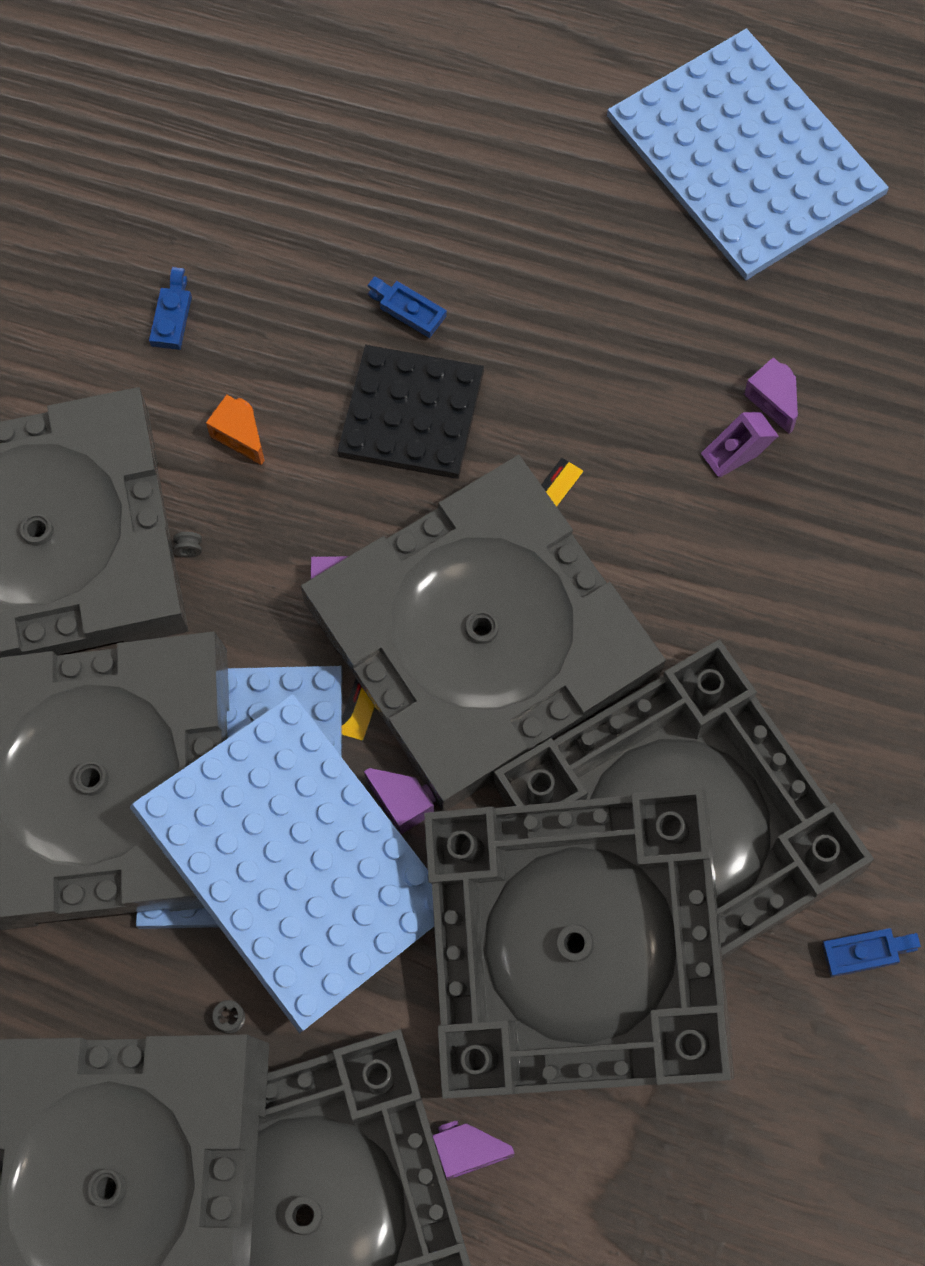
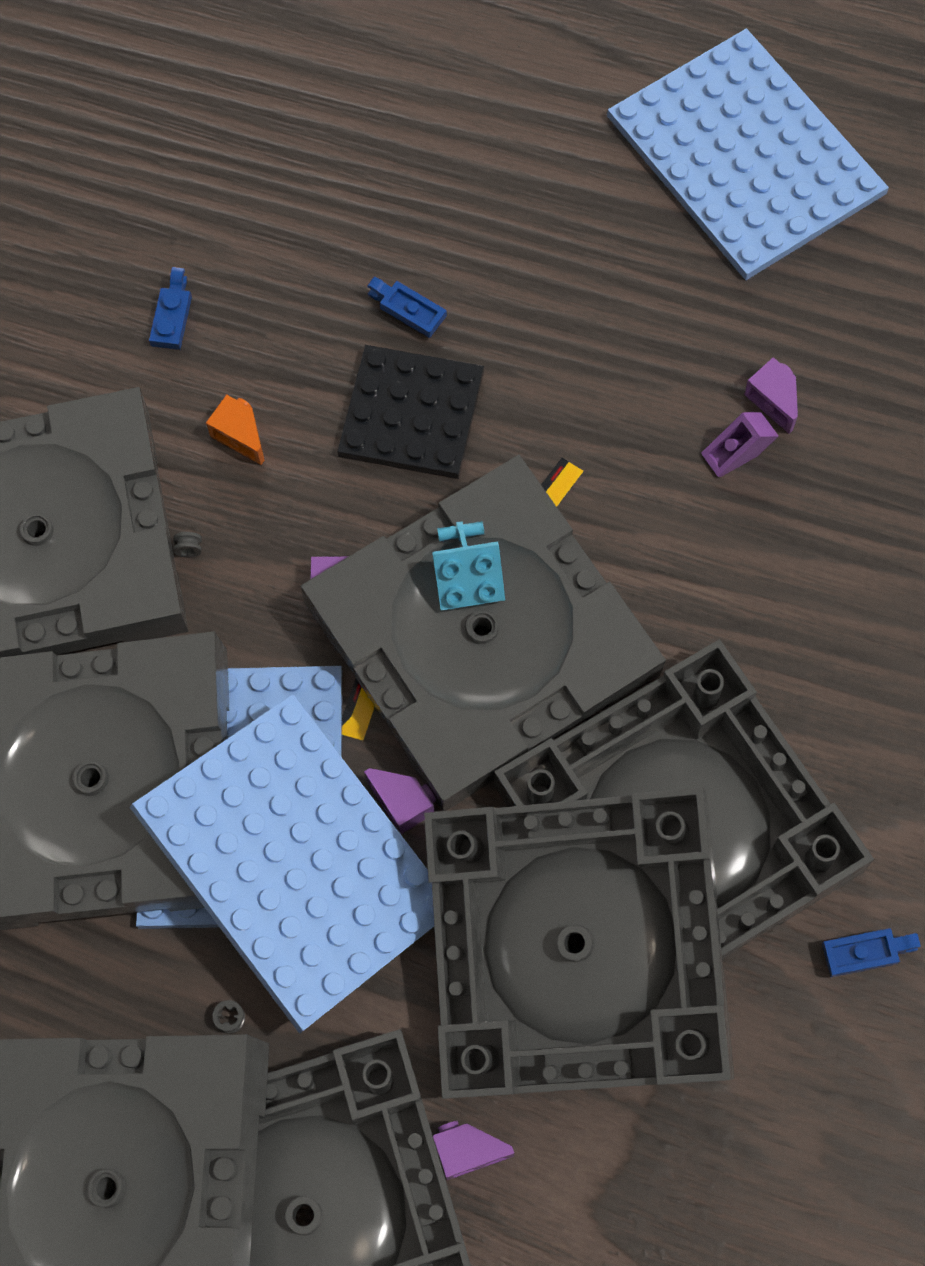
(467, 573): none -> medium azure plate

